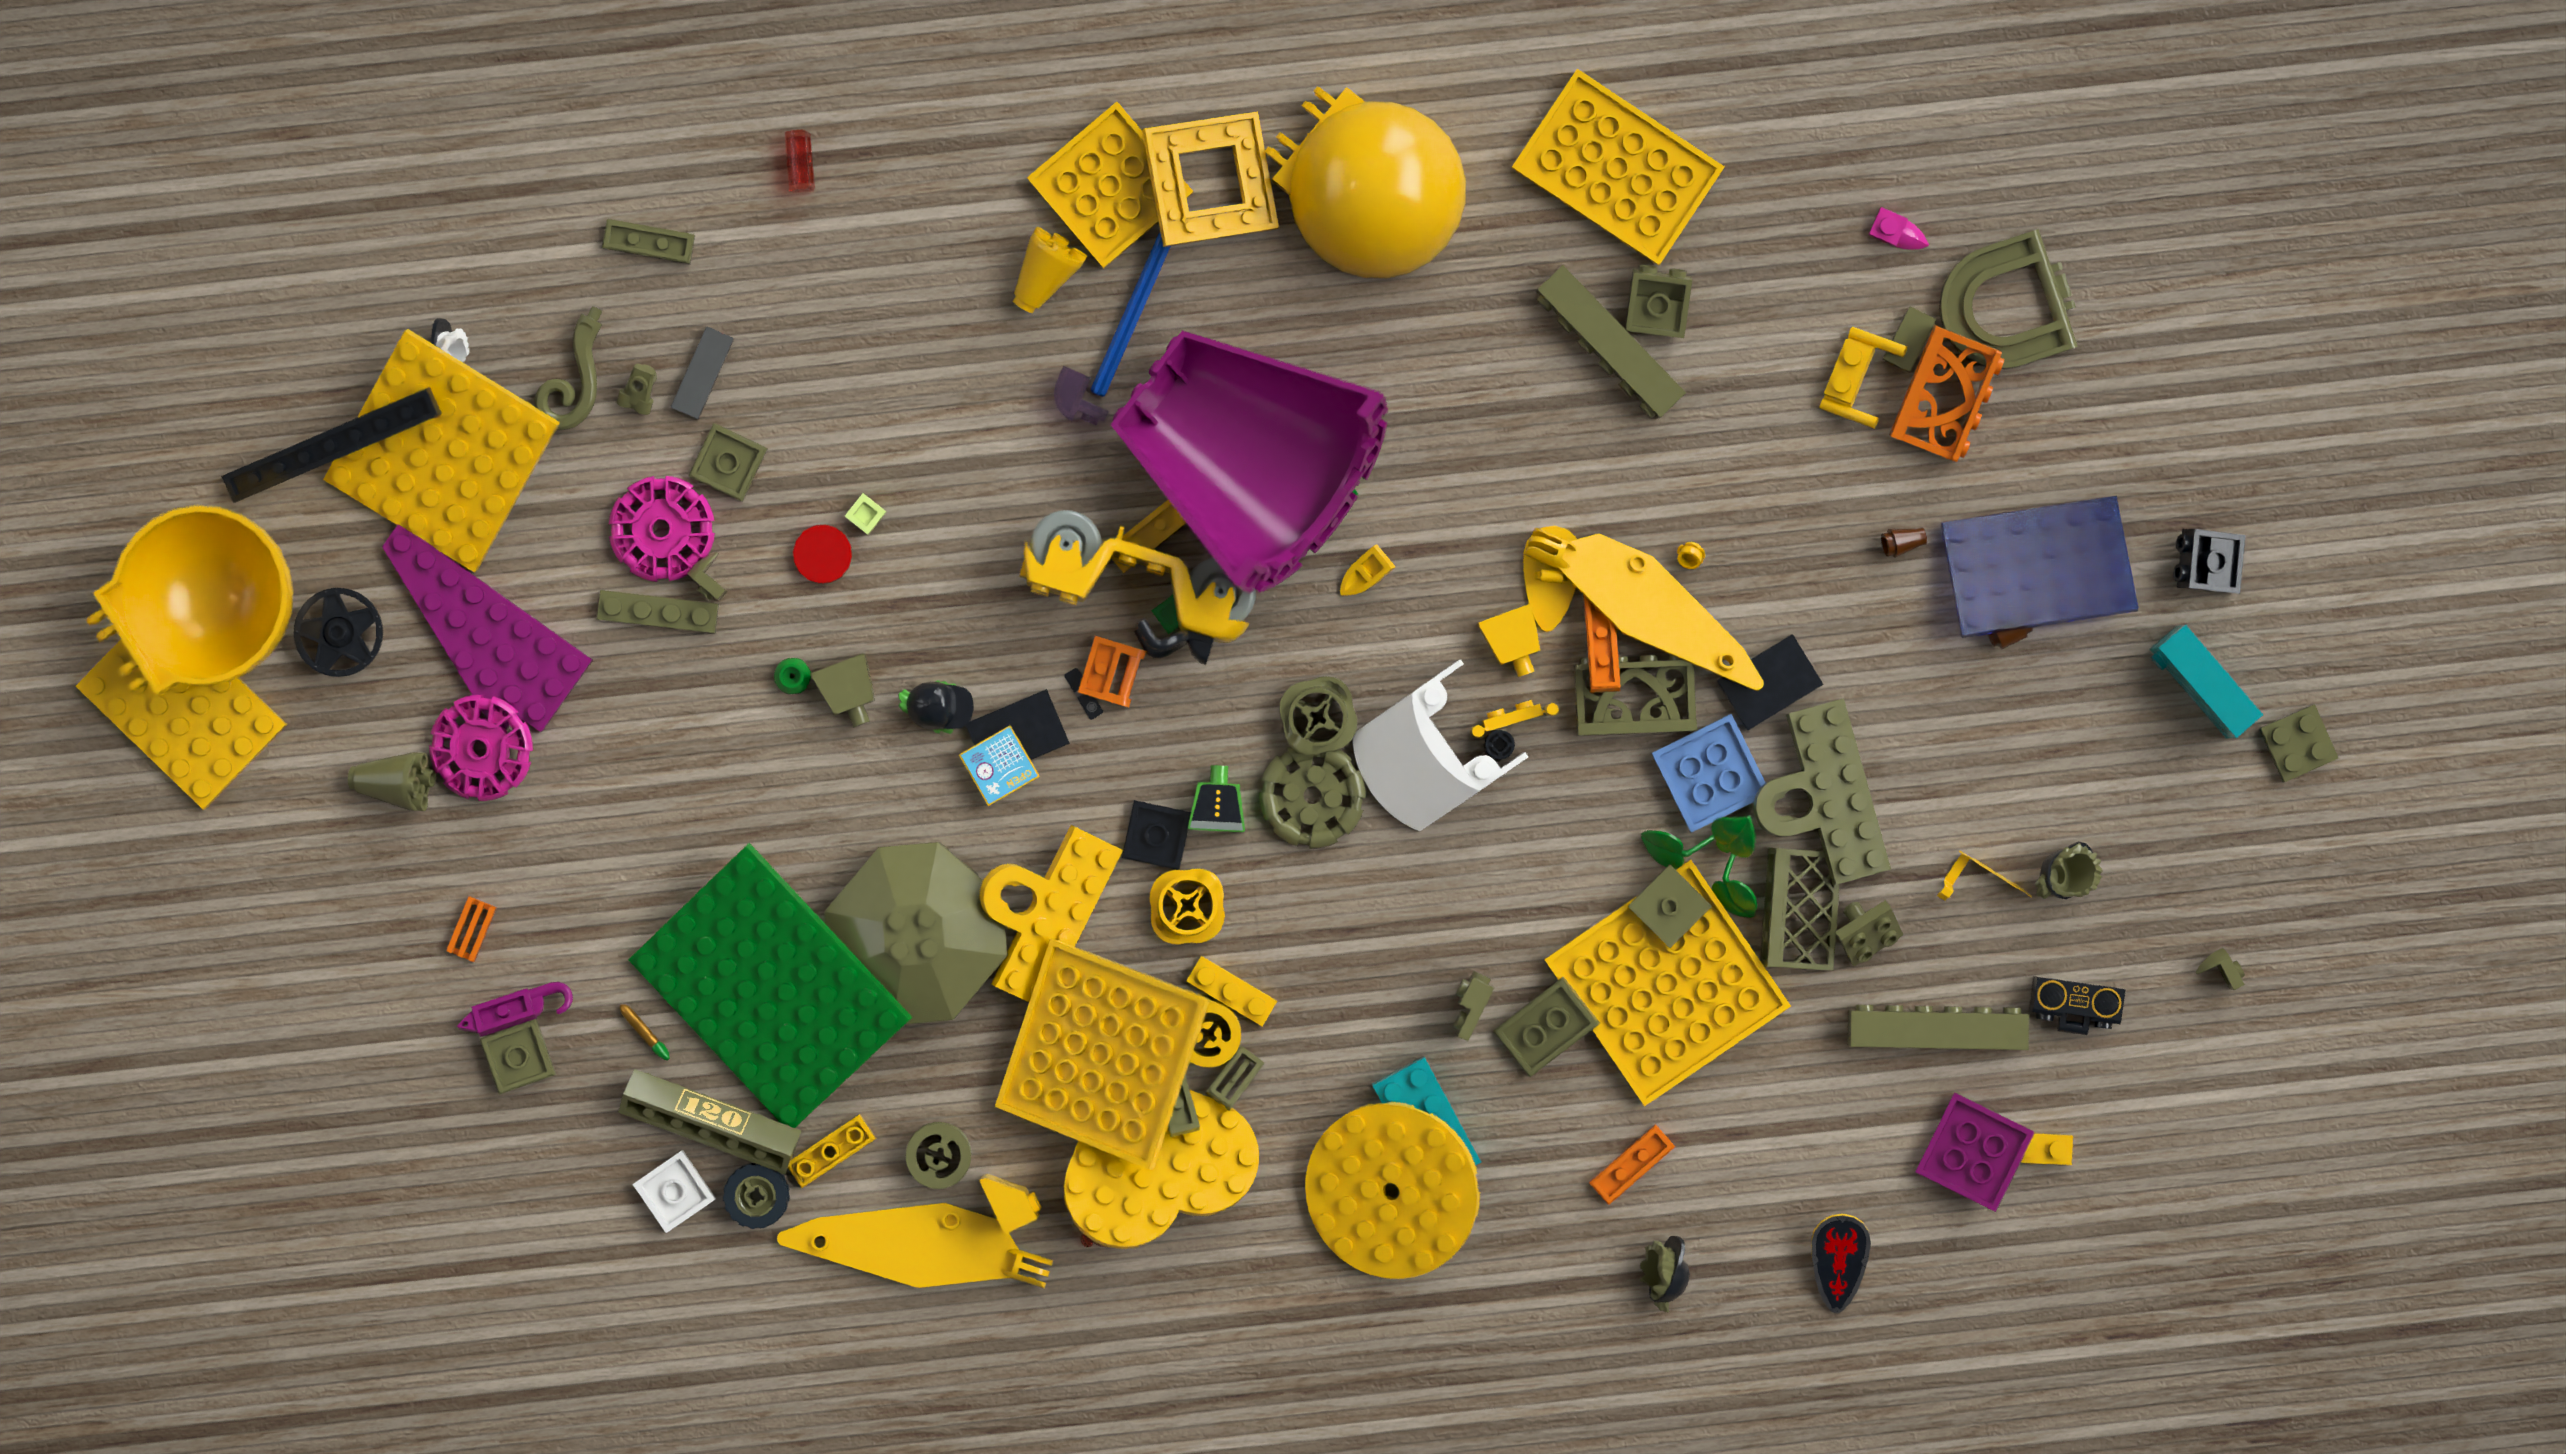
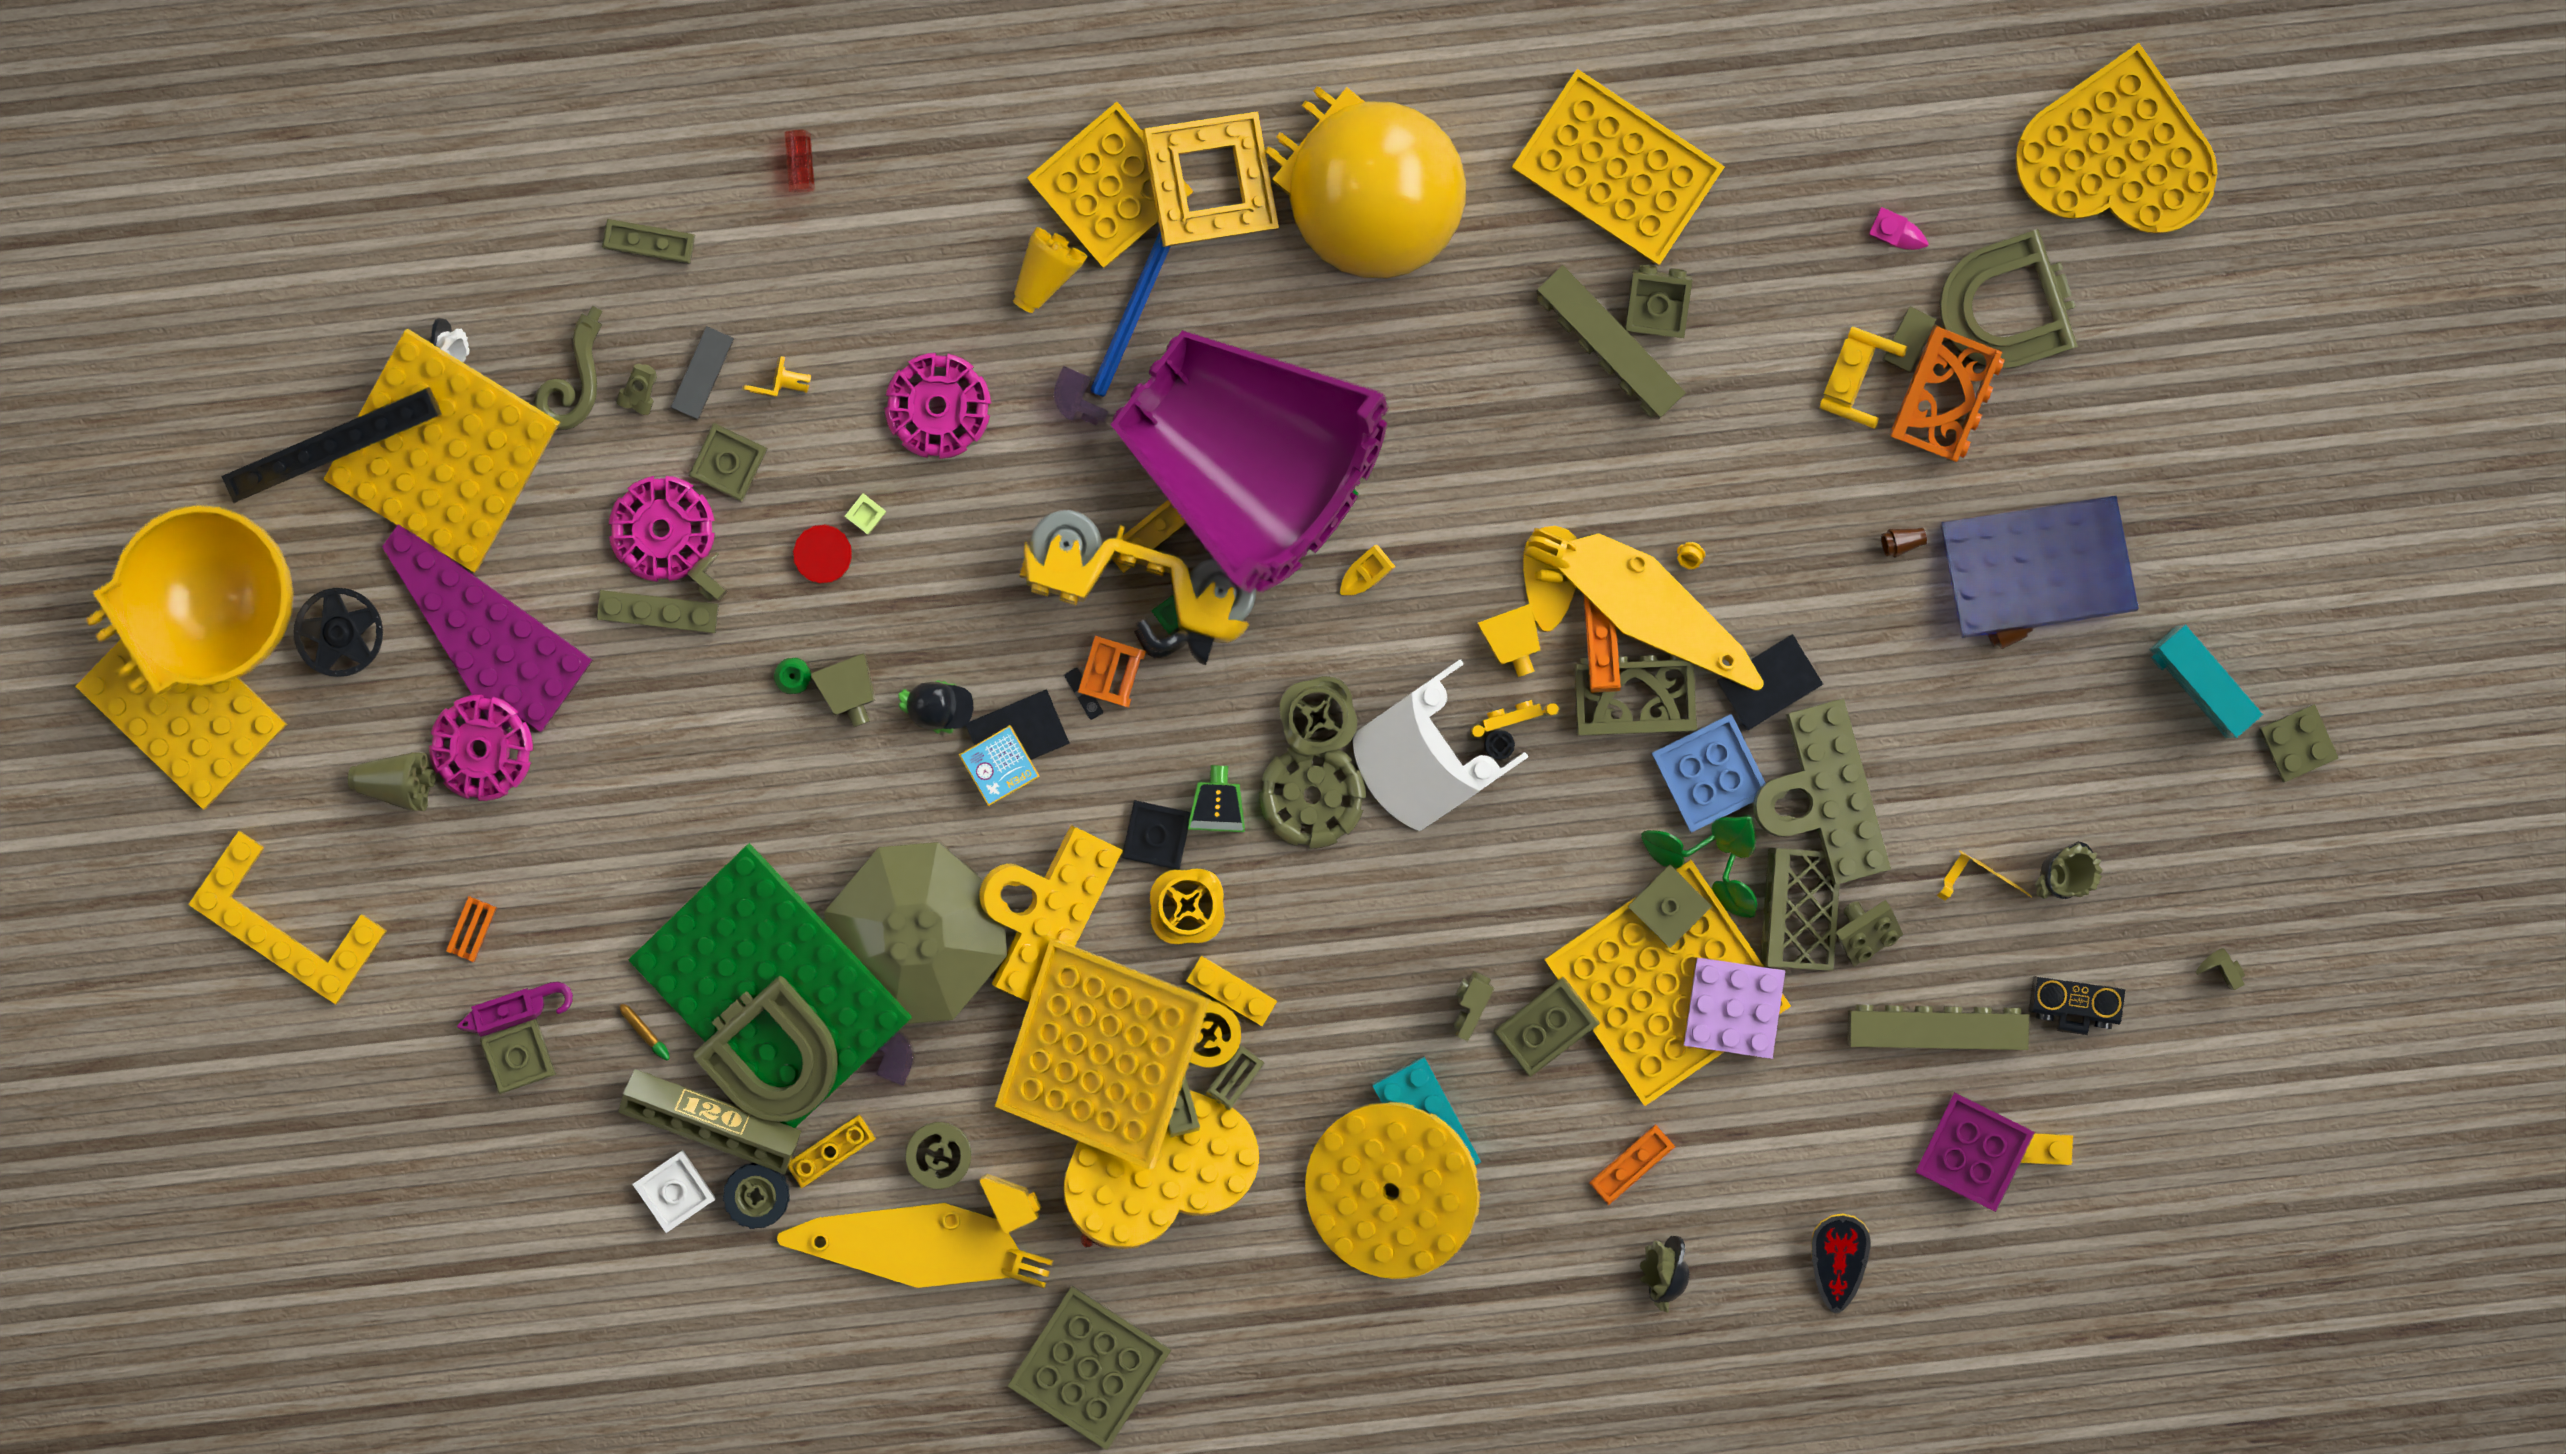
(326, 978): none -> yellow plate
(784, 379): none -> yellow bracket
(804, 1029): none -> olive piece
(897, 1059): none -> clear purple brick
(950, 418): none -> dark pink plate
(1089, 1367): none -> olive plate
(1734, 1007): none -> lavender plate
(2119, 147): none -> yellow plate
(2209, 561): plate -> none

